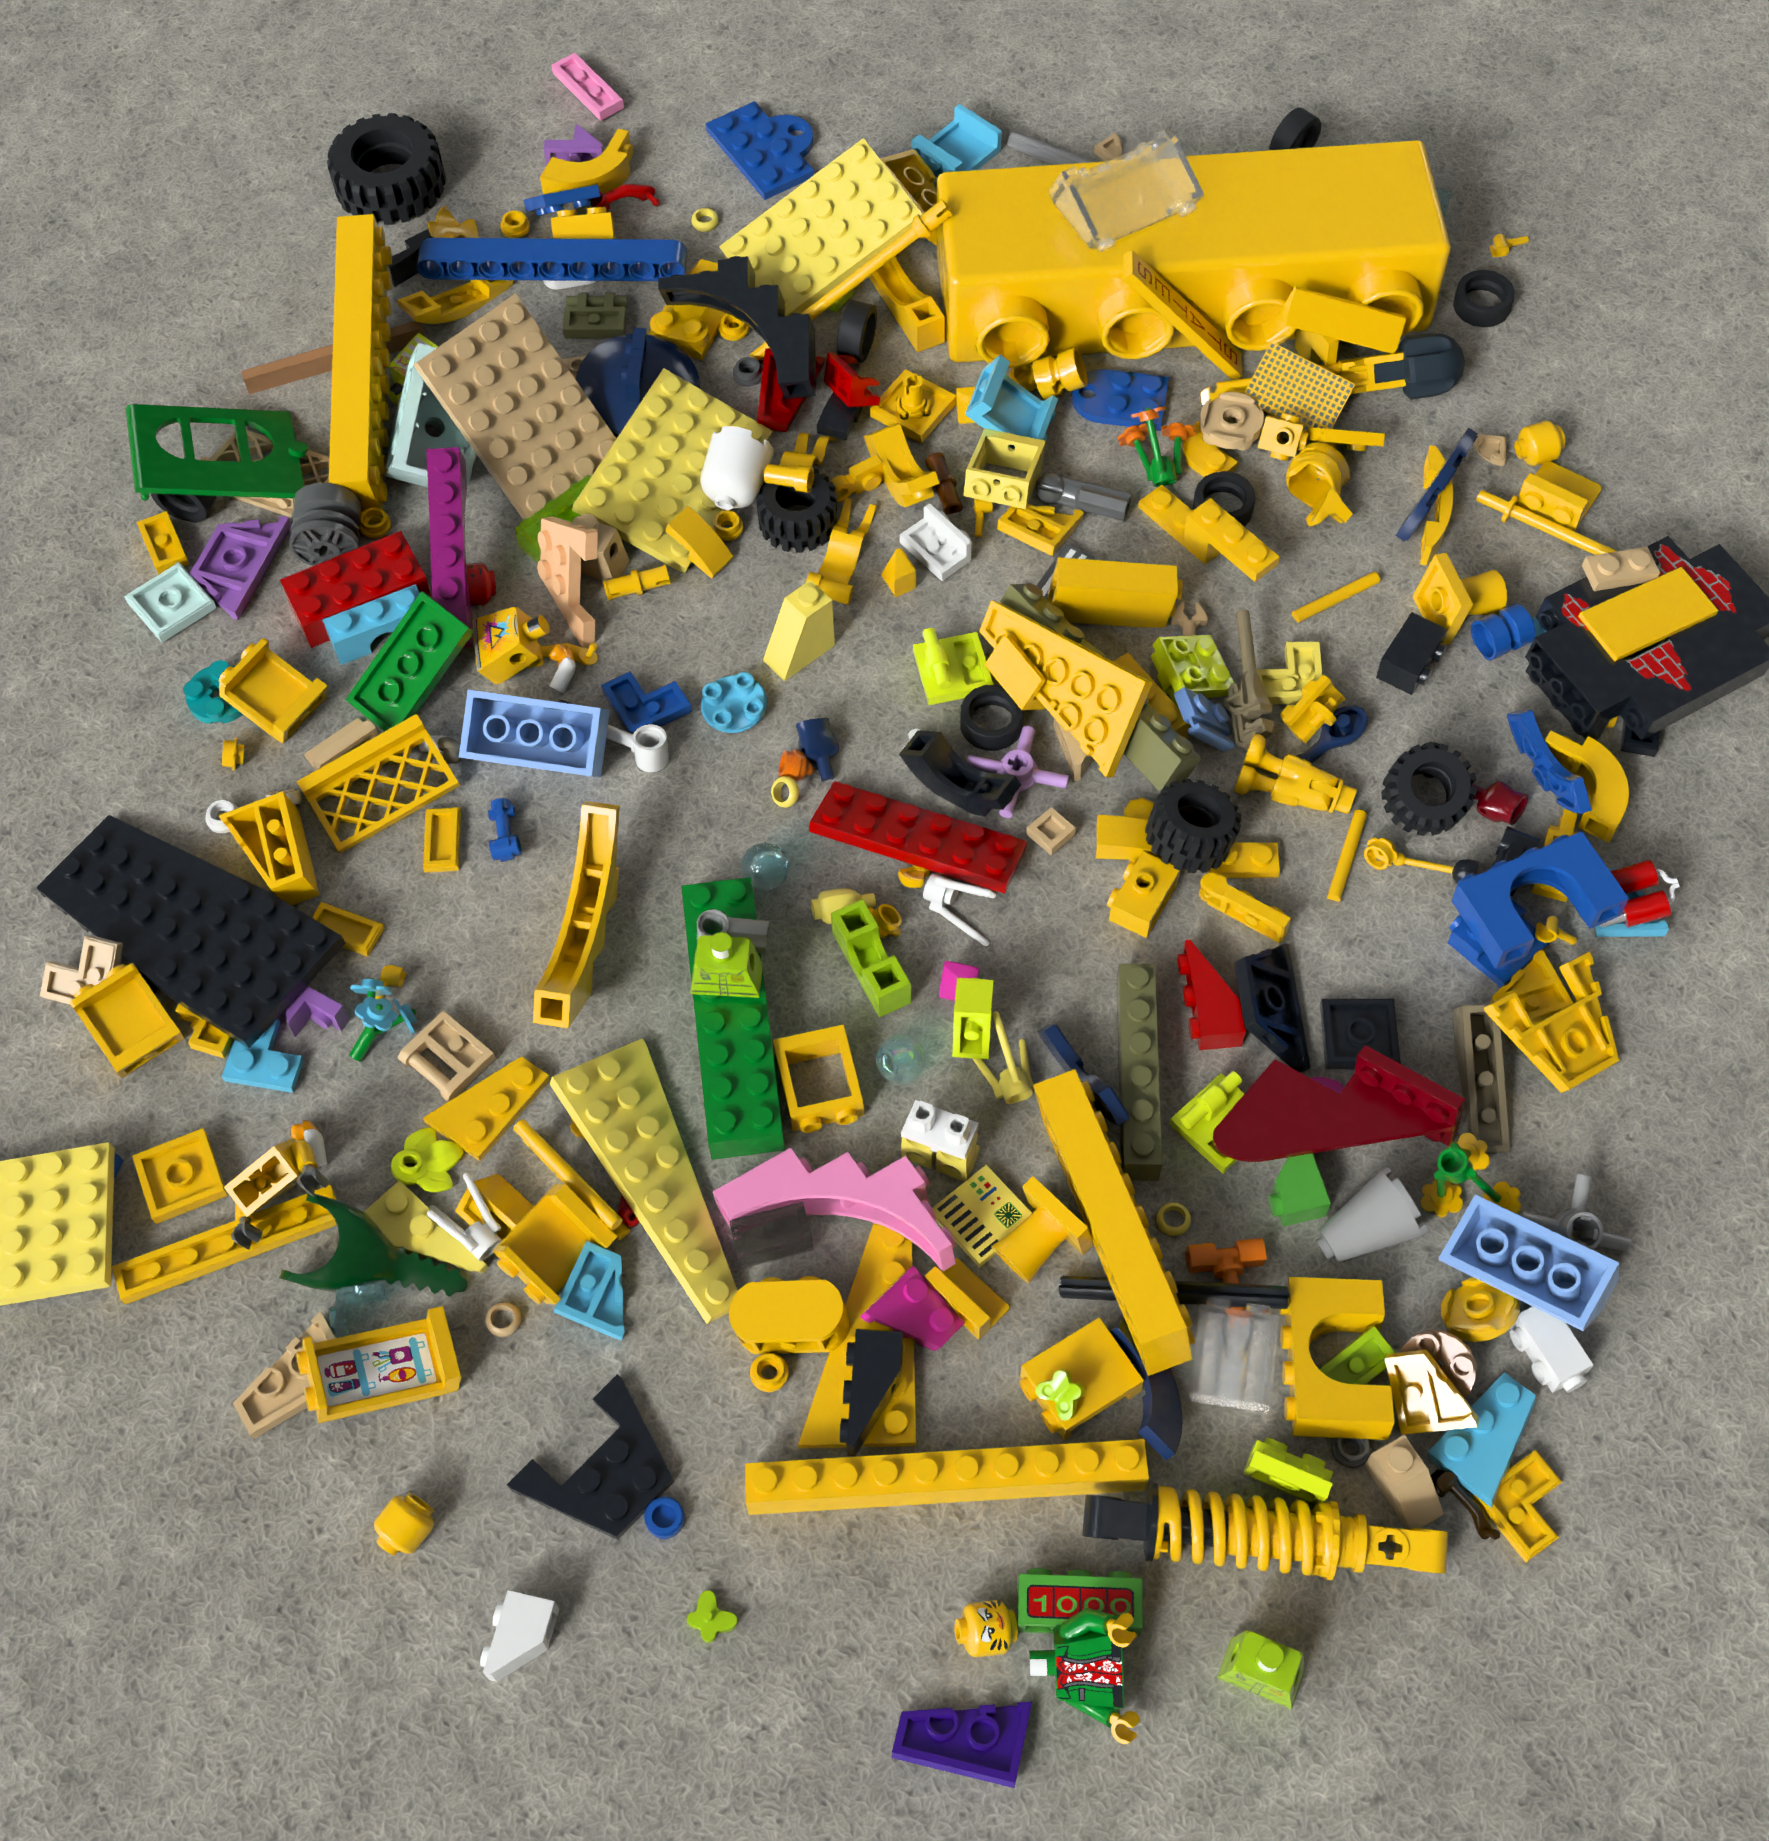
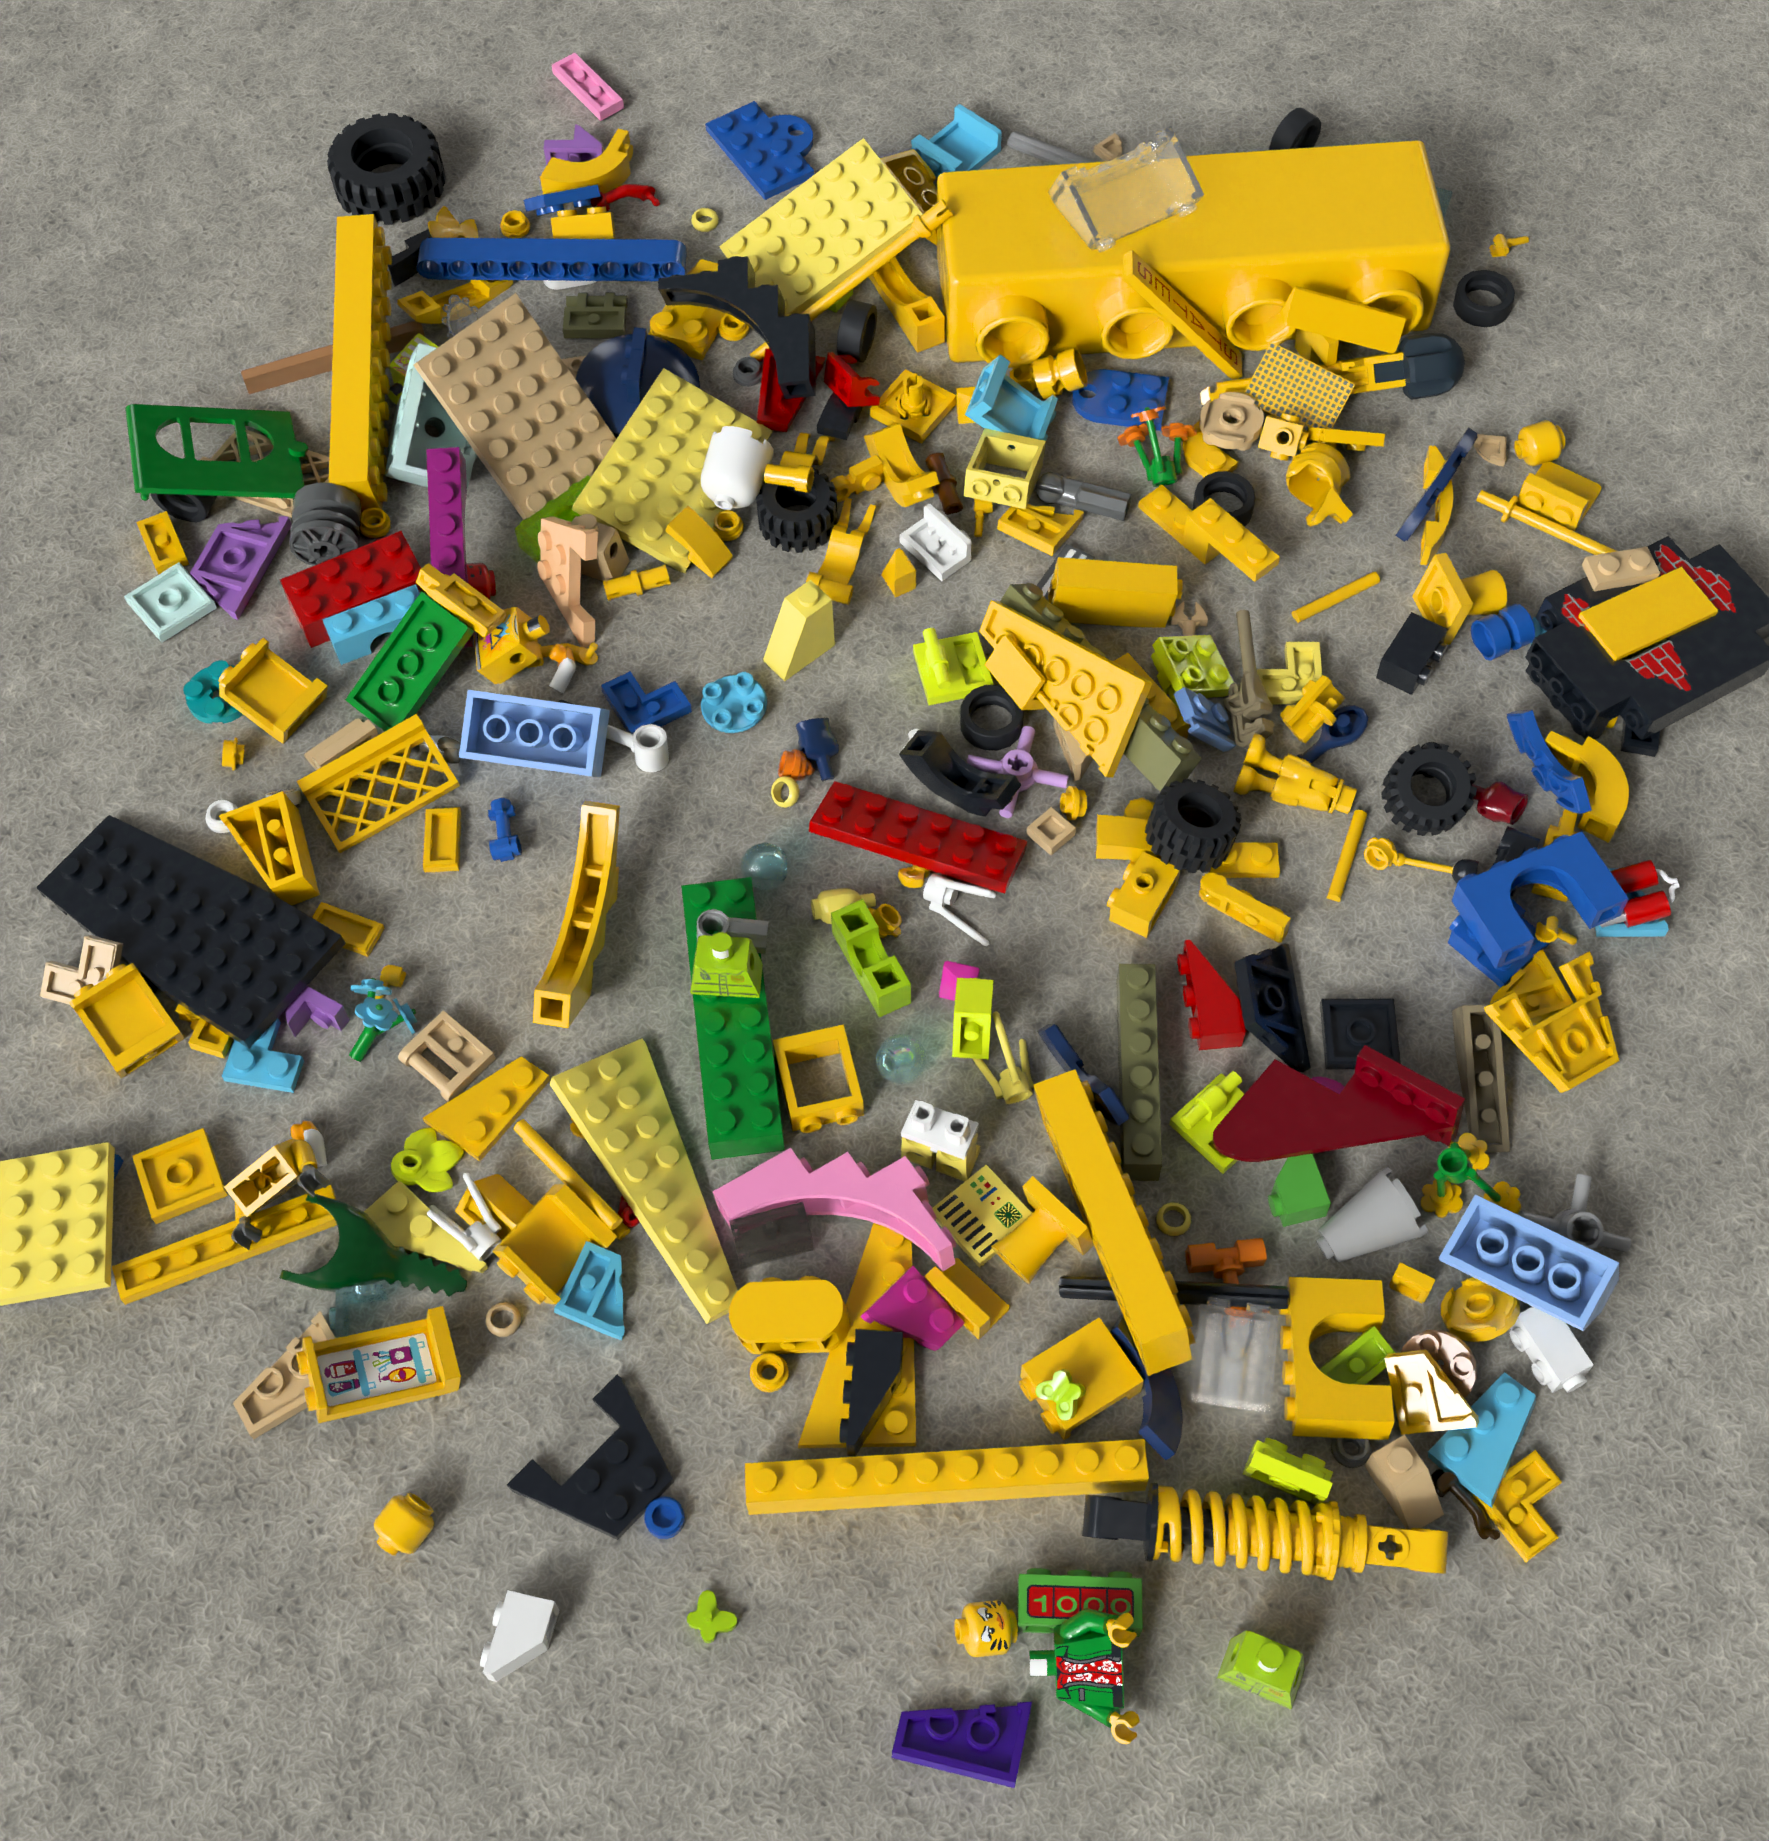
(458, 315): none -> clear piece
(461, 600): none -> yellow hinge
(1073, 803): none -> yellow plate
(1411, 1283): none -> yellow tile

